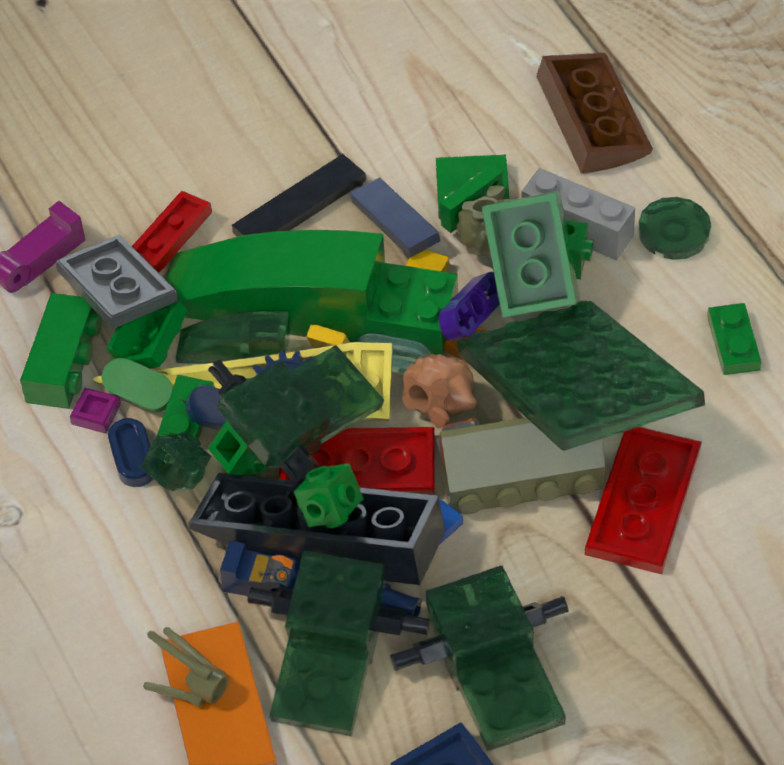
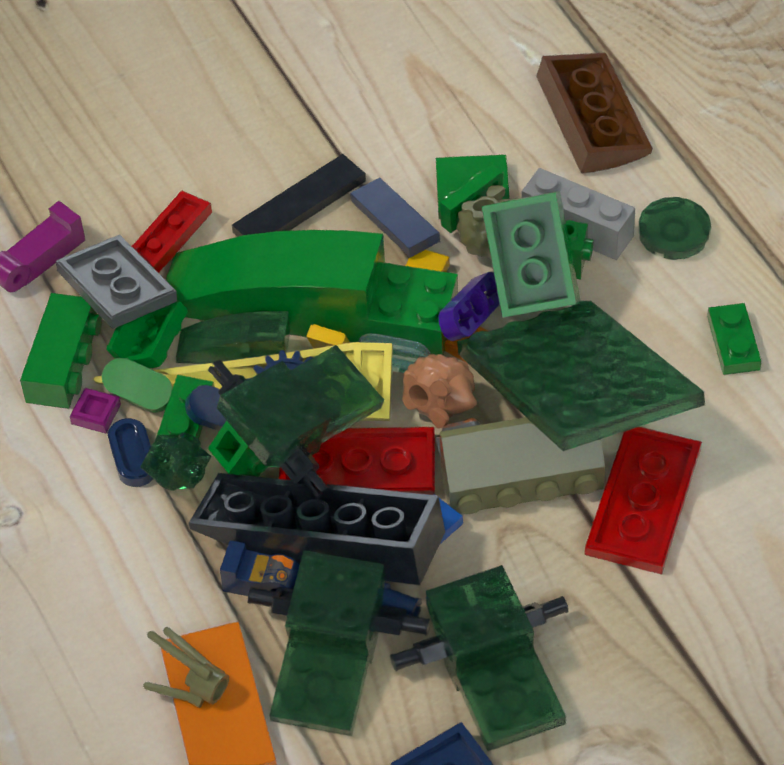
(328, 495): green brick -> none

